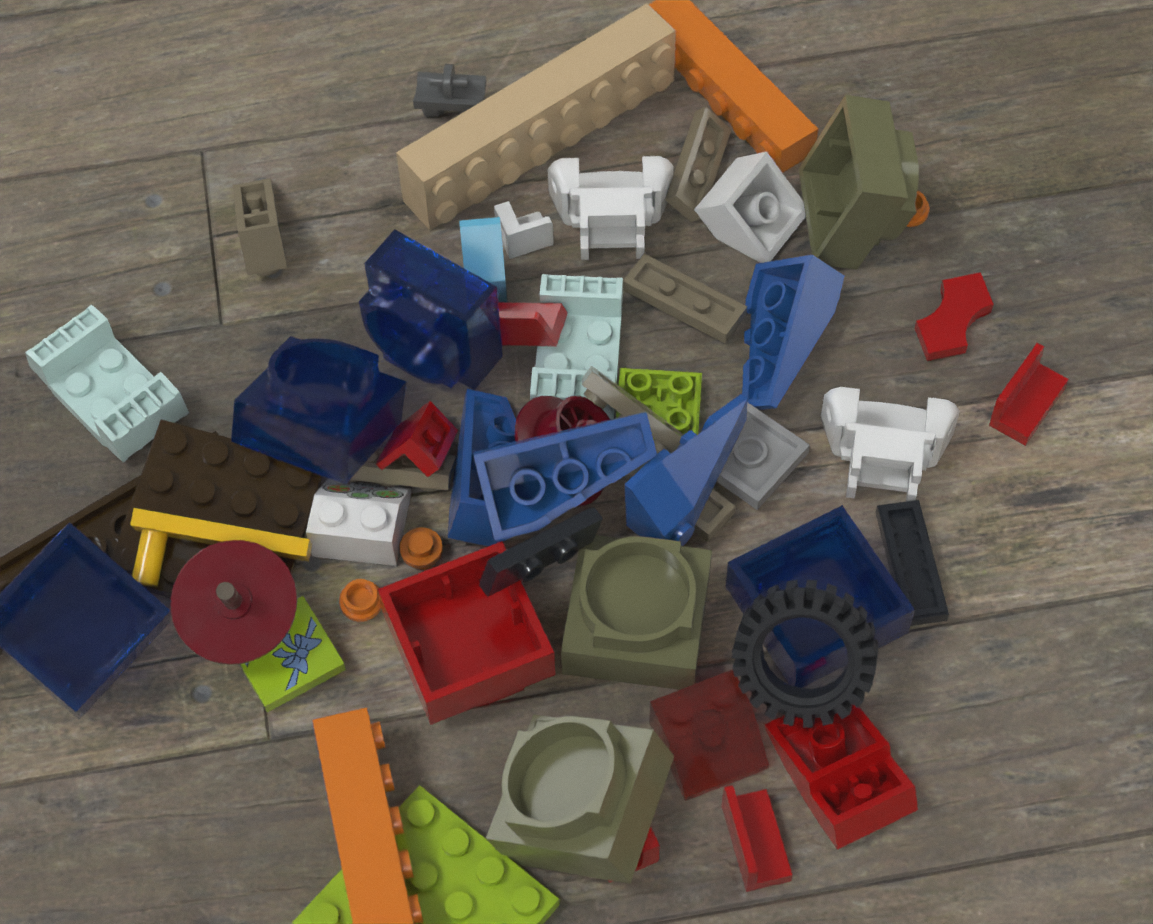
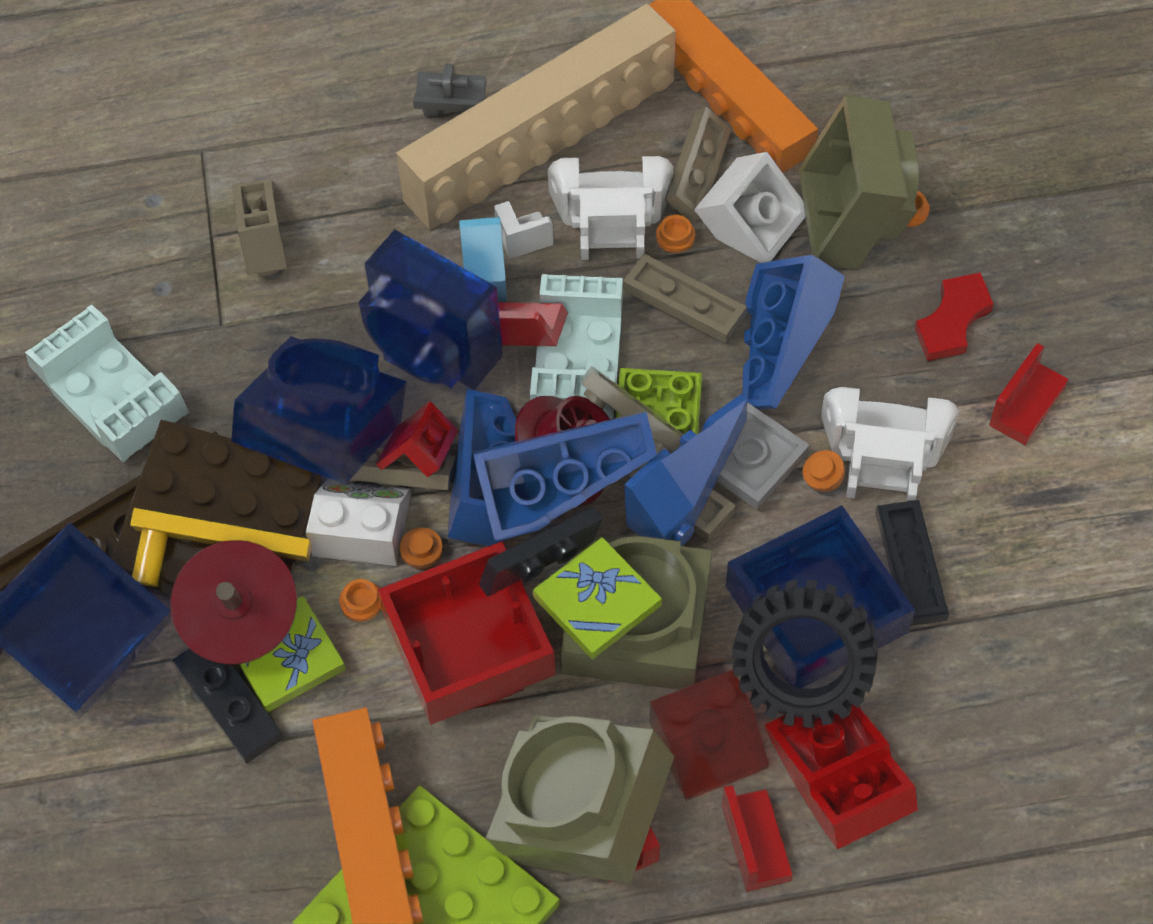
(230, 704): none -> black plate
(597, 598): none -> lime tile
(675, 234): none -> orange plate
(824, 471): none -> orange plate

